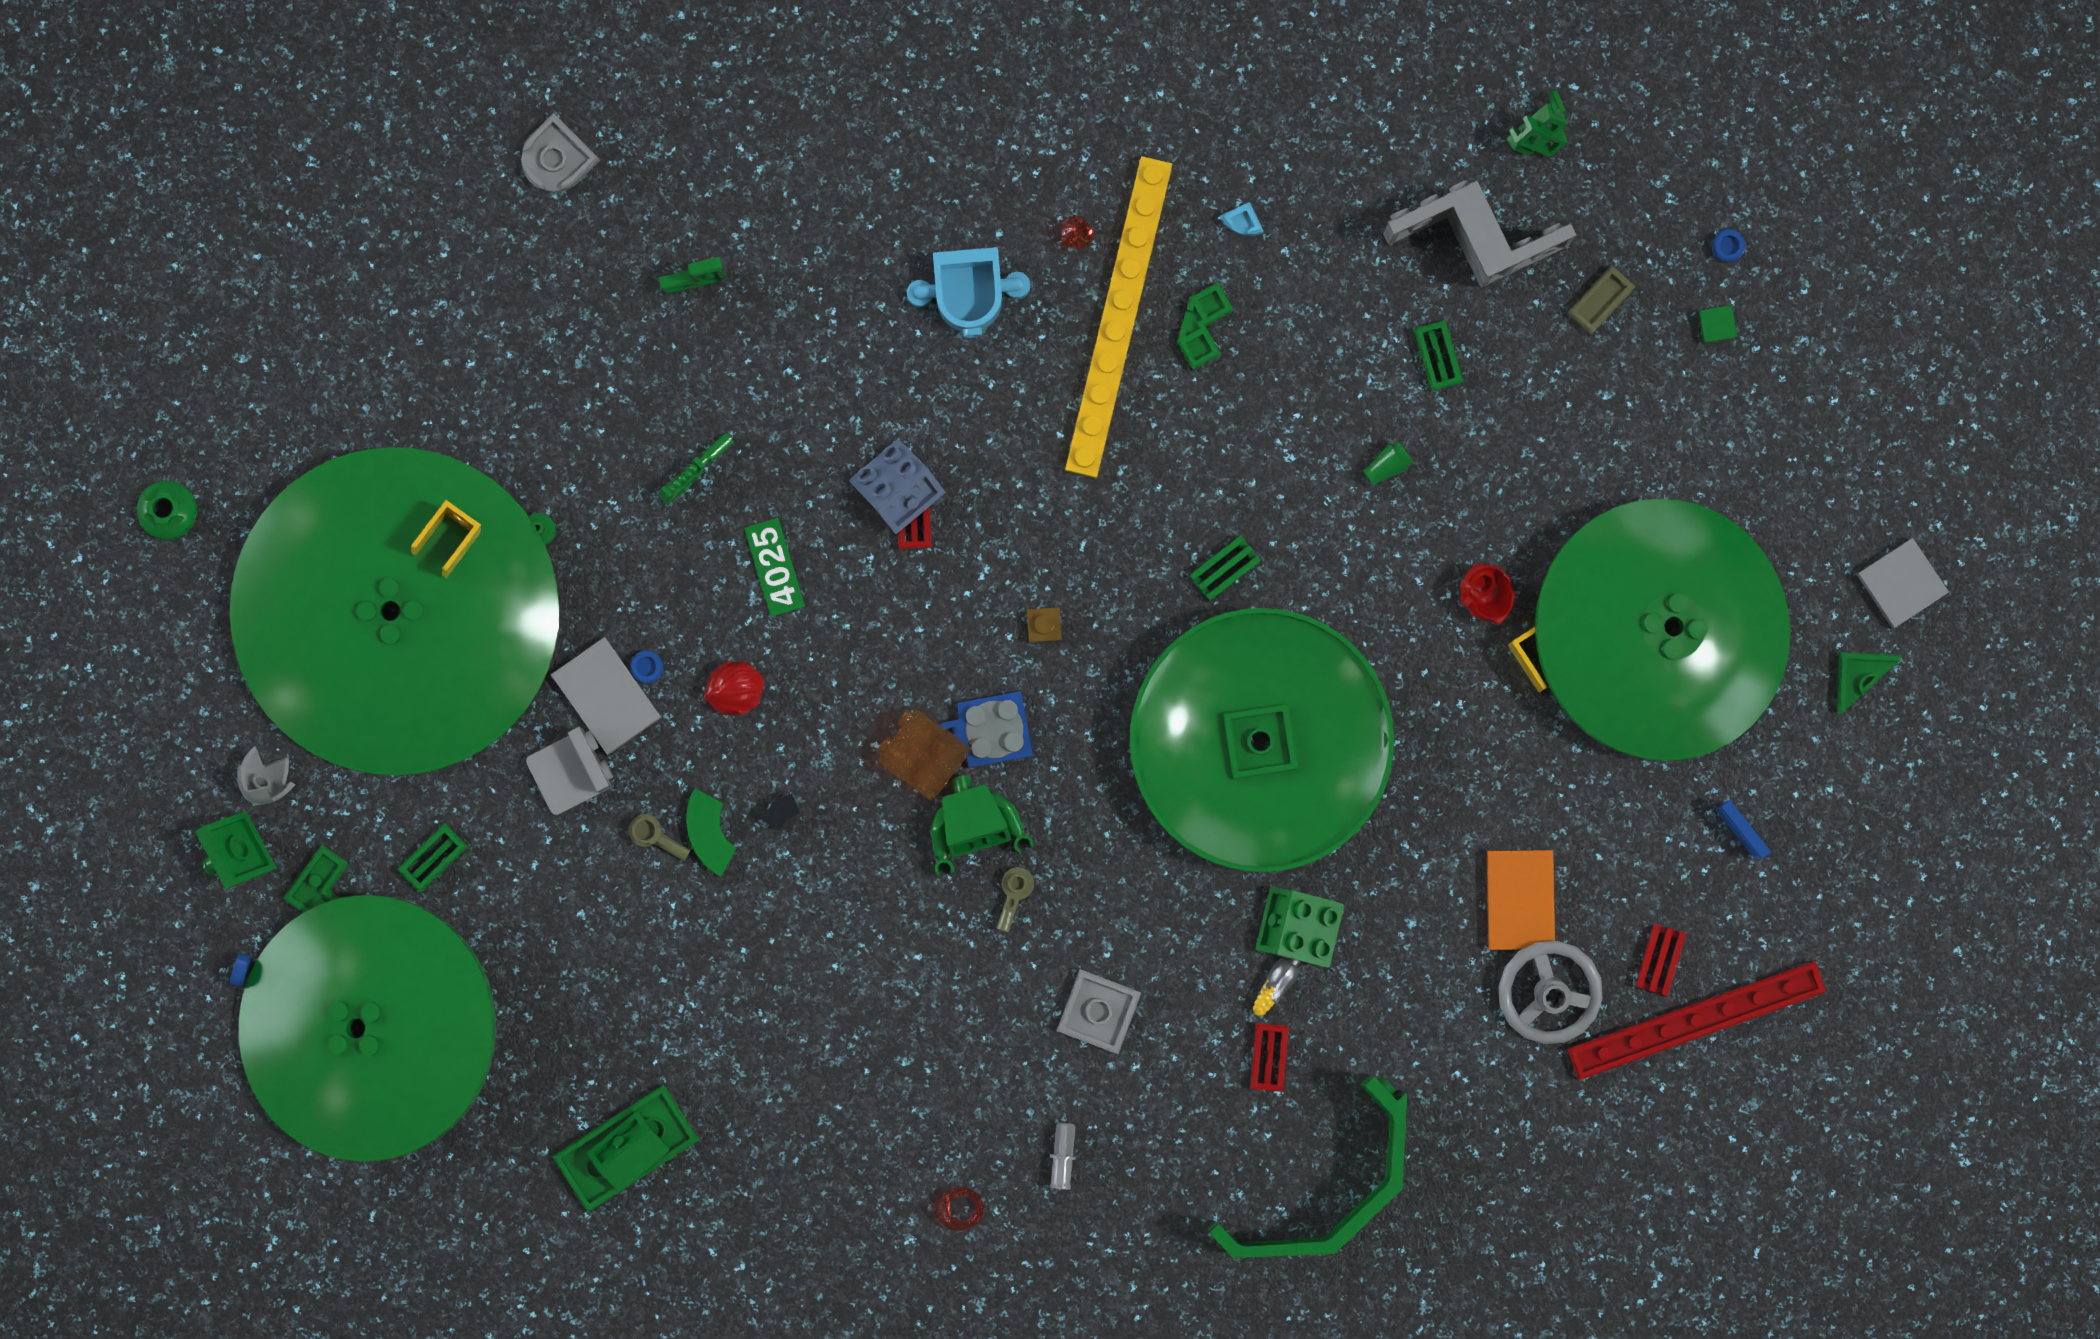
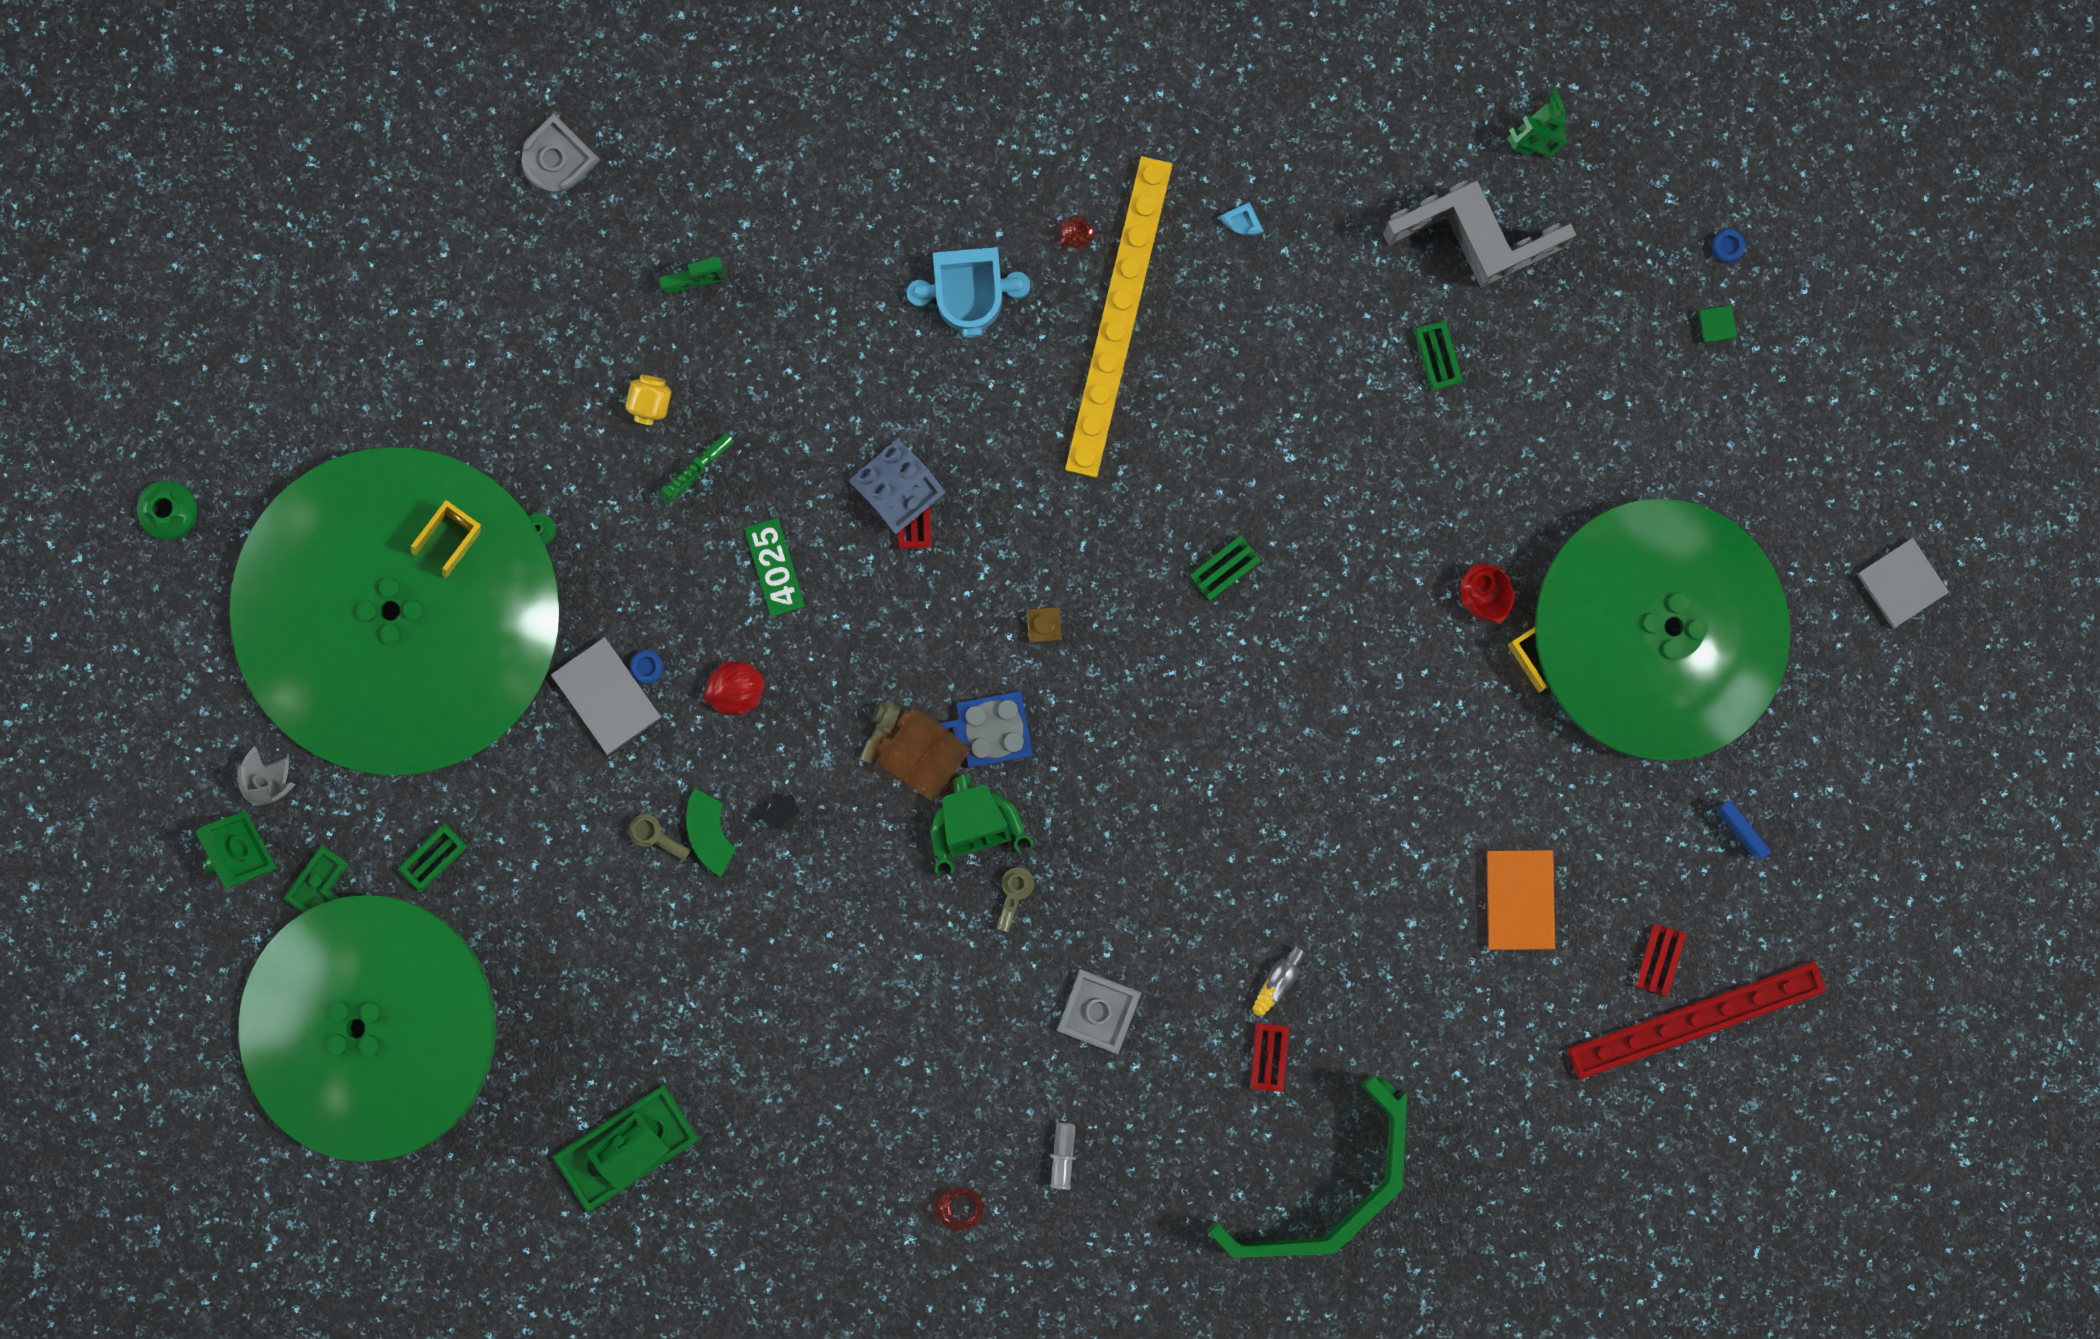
(240, 970): blue tile -> none
(570, 771): light grey bracket -> none
(648, 399): none -> yellow head
(885, 719): none -> olive plate
(1202, 311): green tile -> none
(1299, 926): green bracket -> none
(1323, 725): green dish -> none
(1388, 463): green cone -> none
(1547, 982): light grey piece -> none
(1601, 300): olive tile -> none
(1858, 674): green tile -> none

